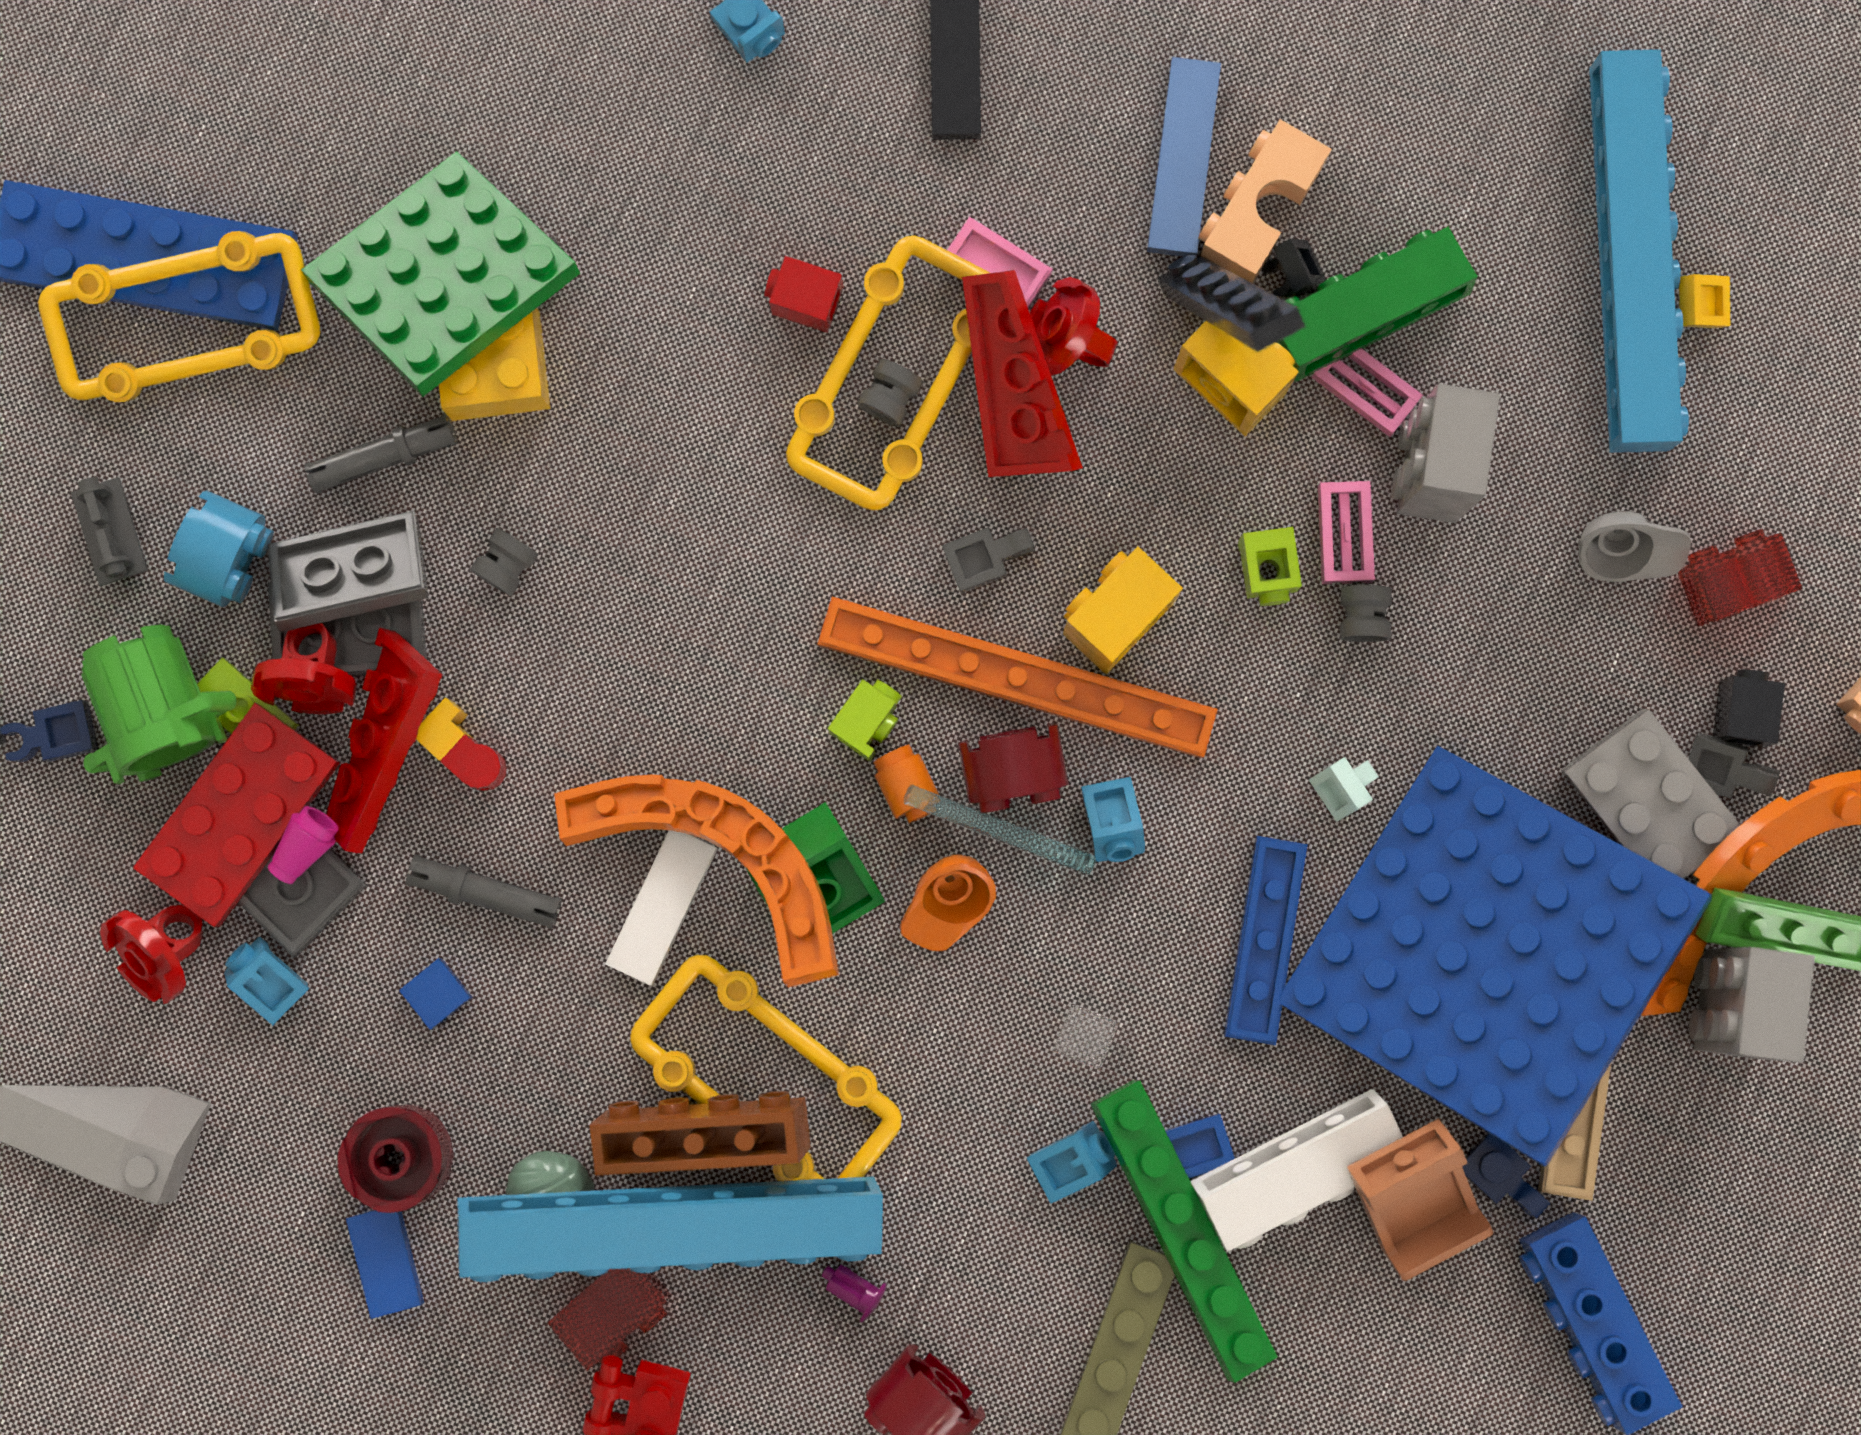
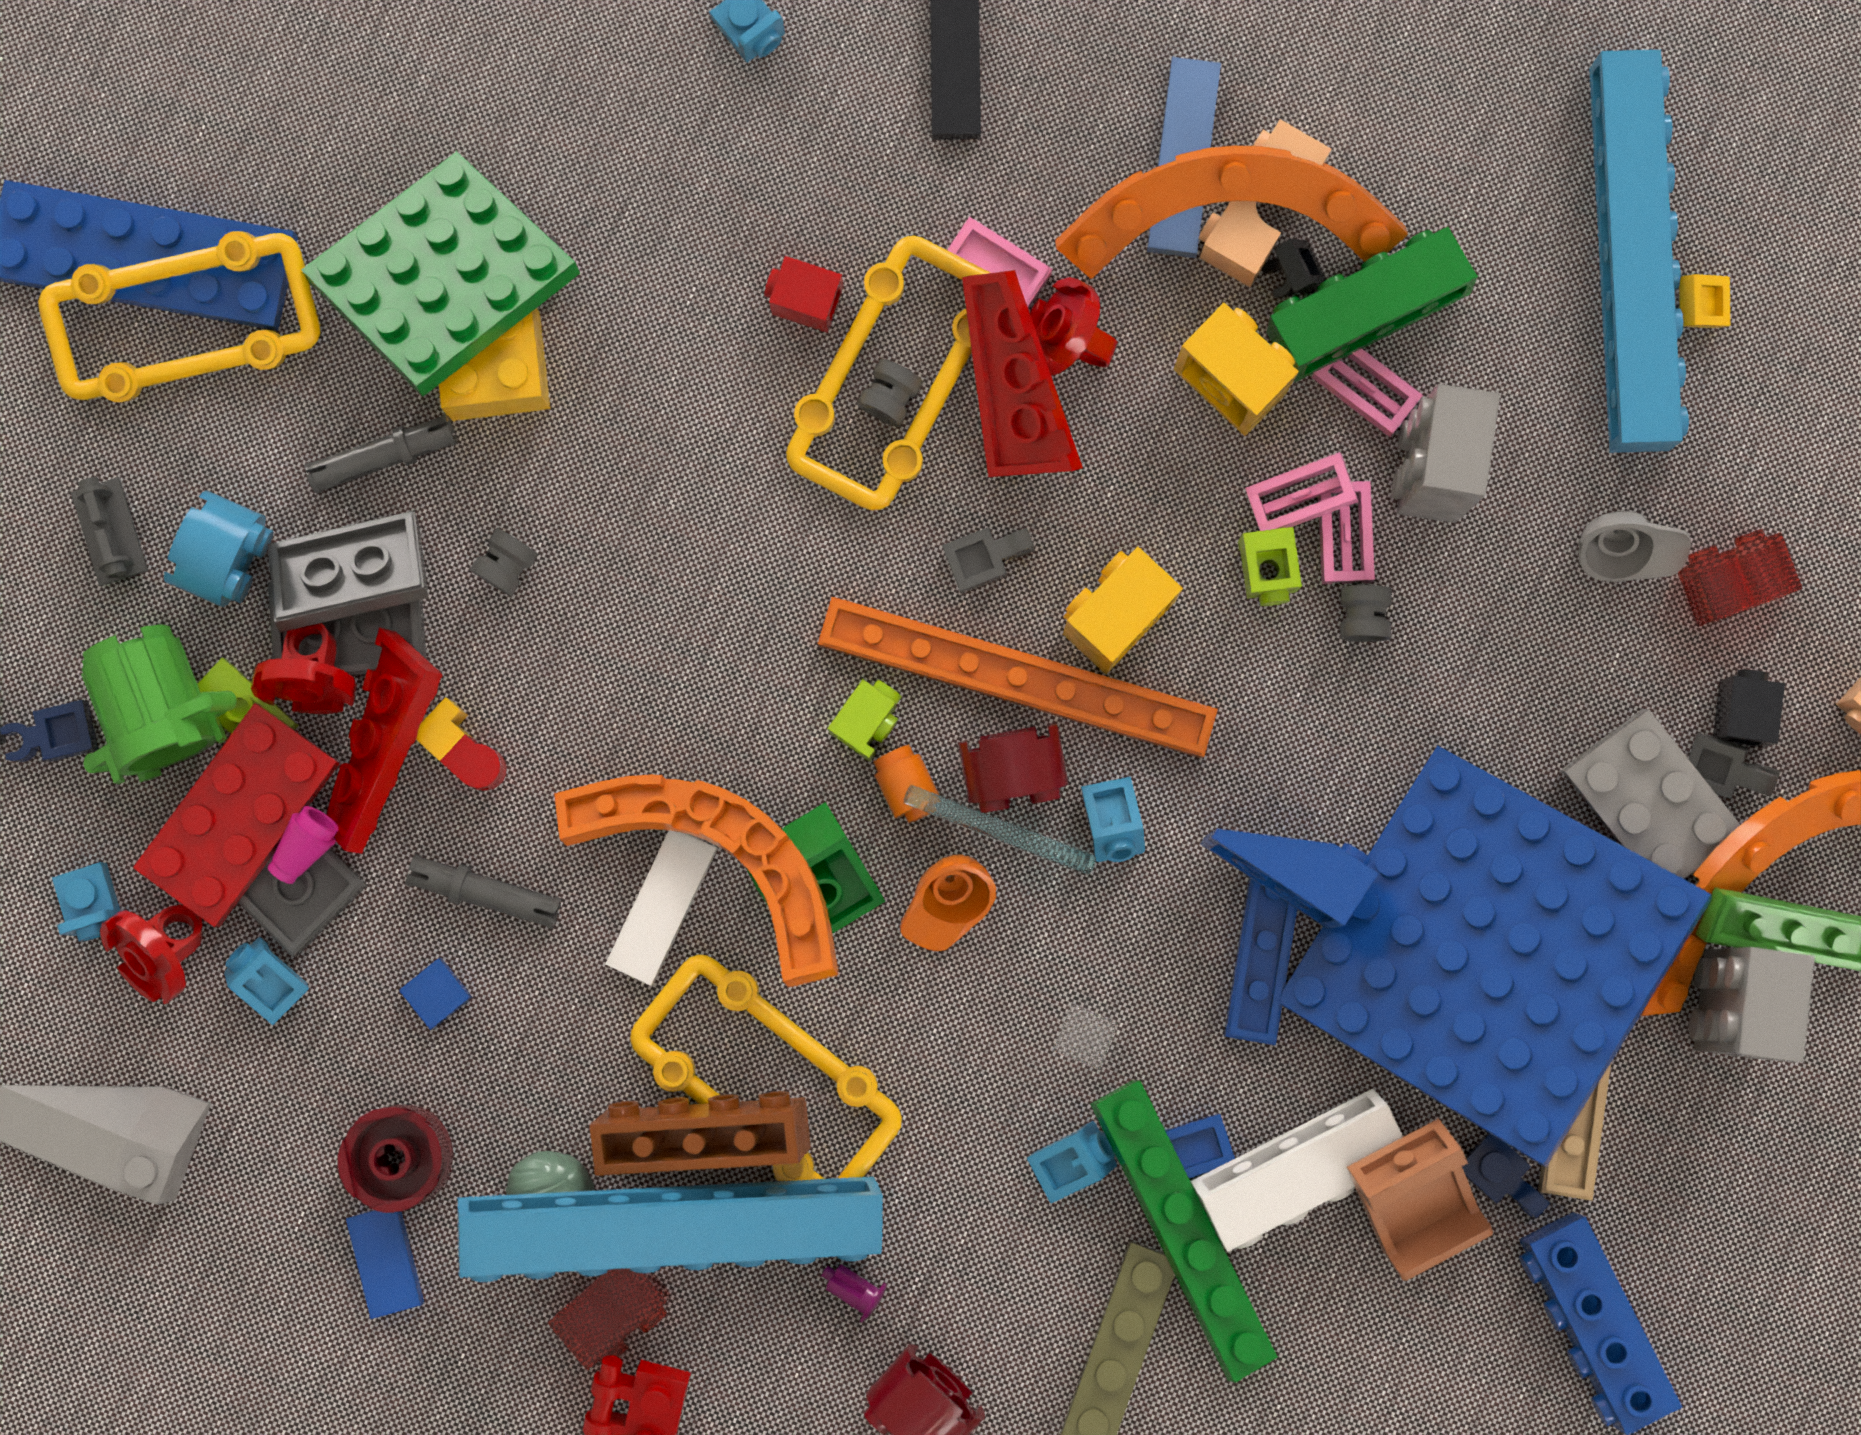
(85, 900): none -> dark azure bracket
(1226, 176): none -> orange plate
(1230, 302): black plate -> none
(1293, 477): none -> bright pink tile
(1309, 875): none -> blue slope
(1344, 787): light aqua tile -> none

